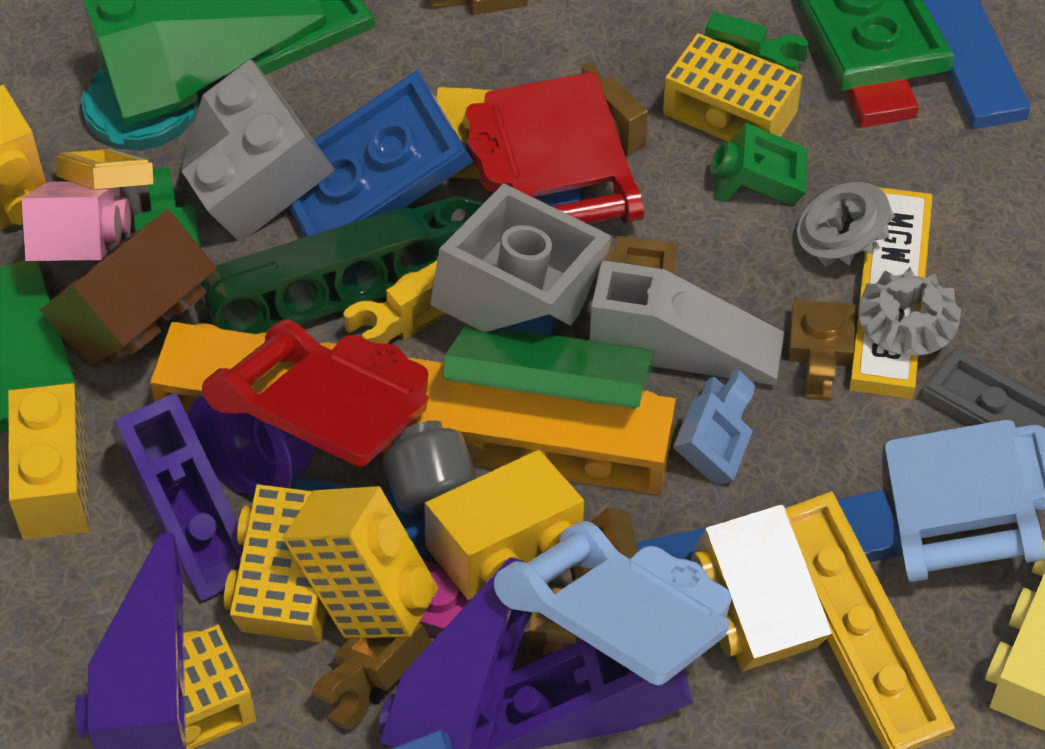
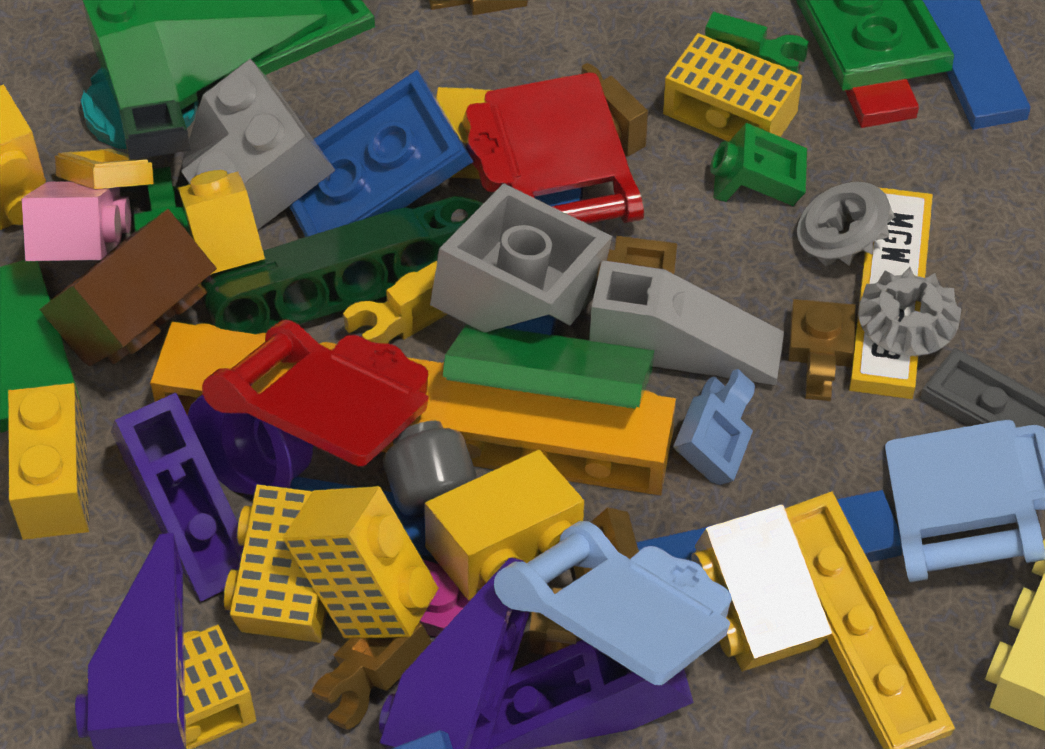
(154, 129): none -> black tile
(222, 219): none -> yellow brick

